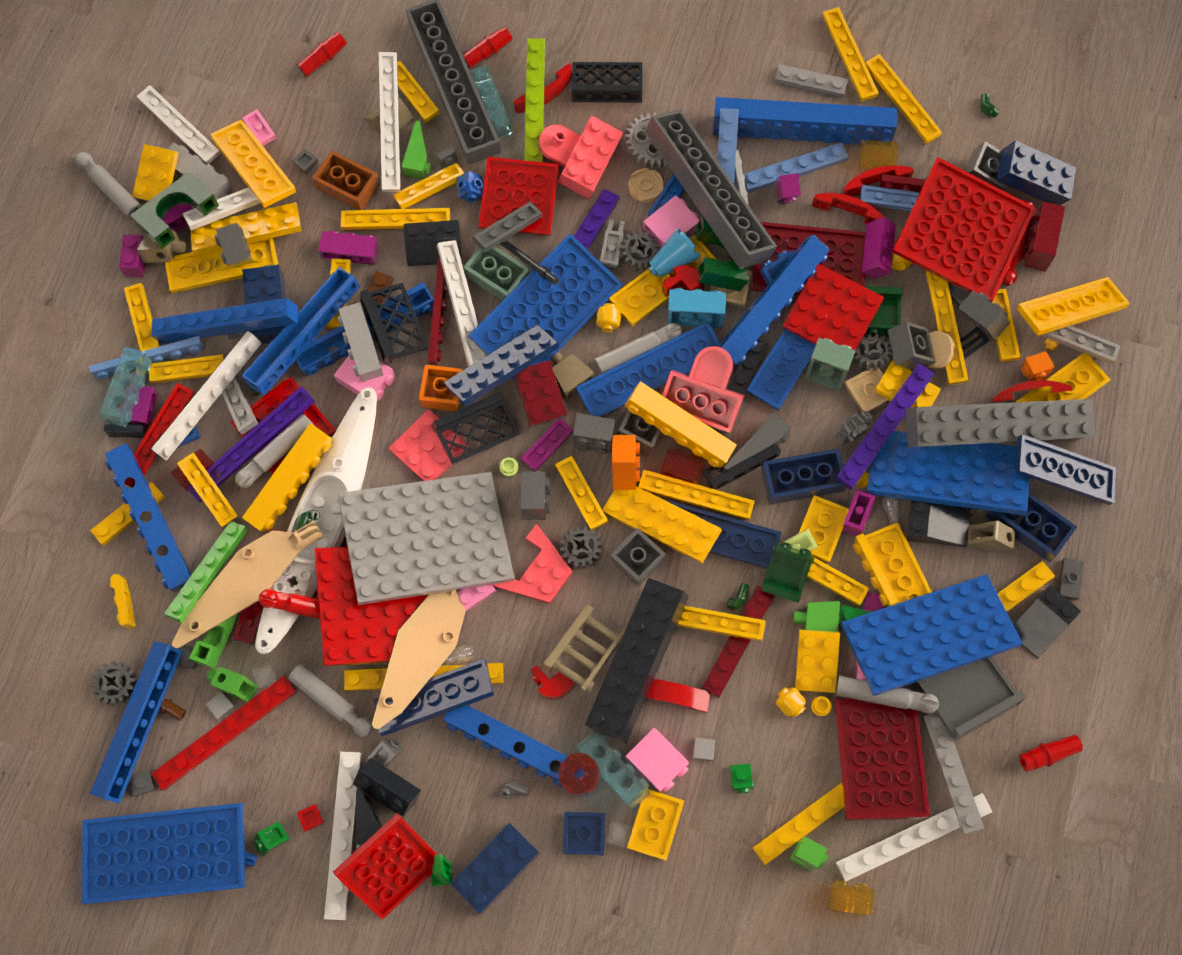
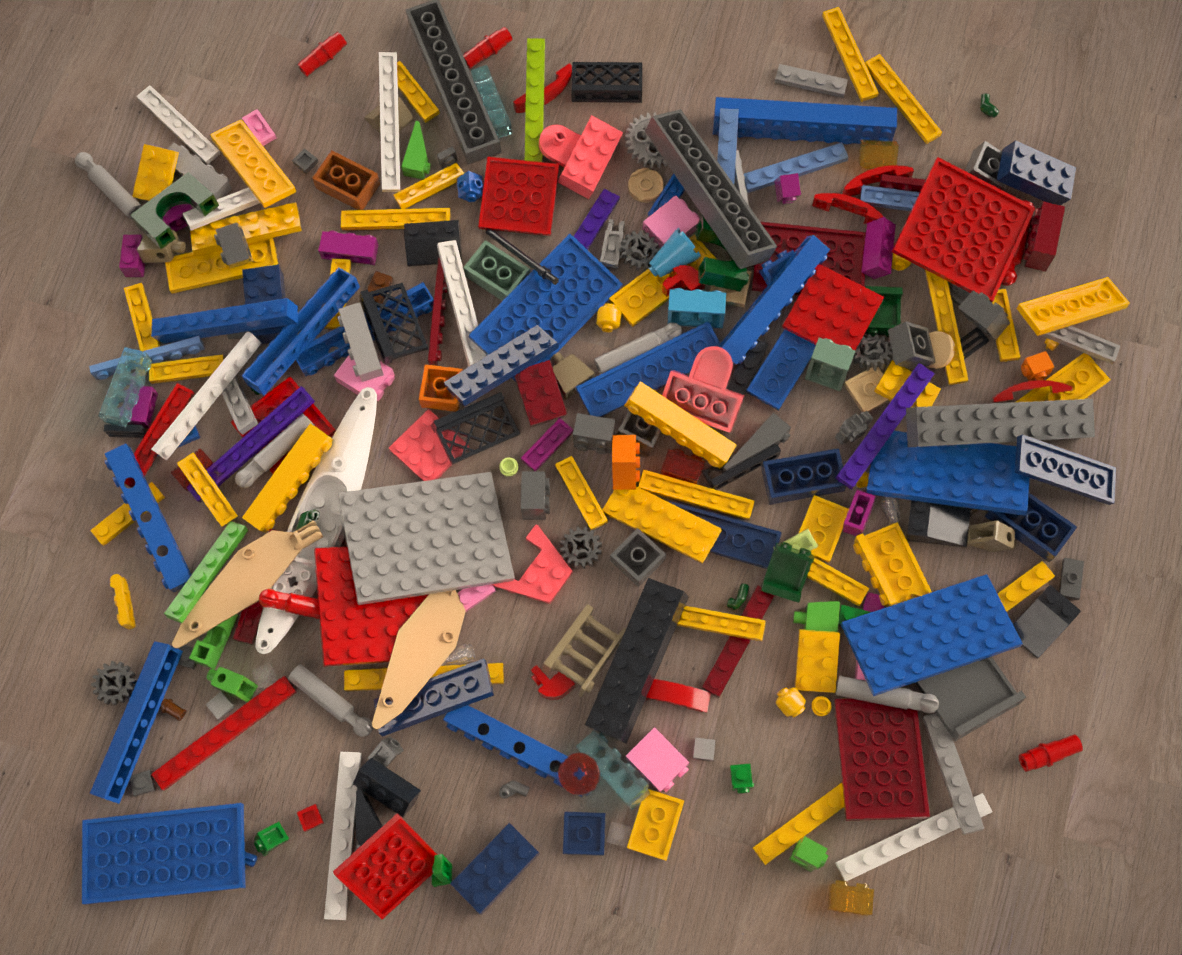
(507, 226): dark grey plate -> none

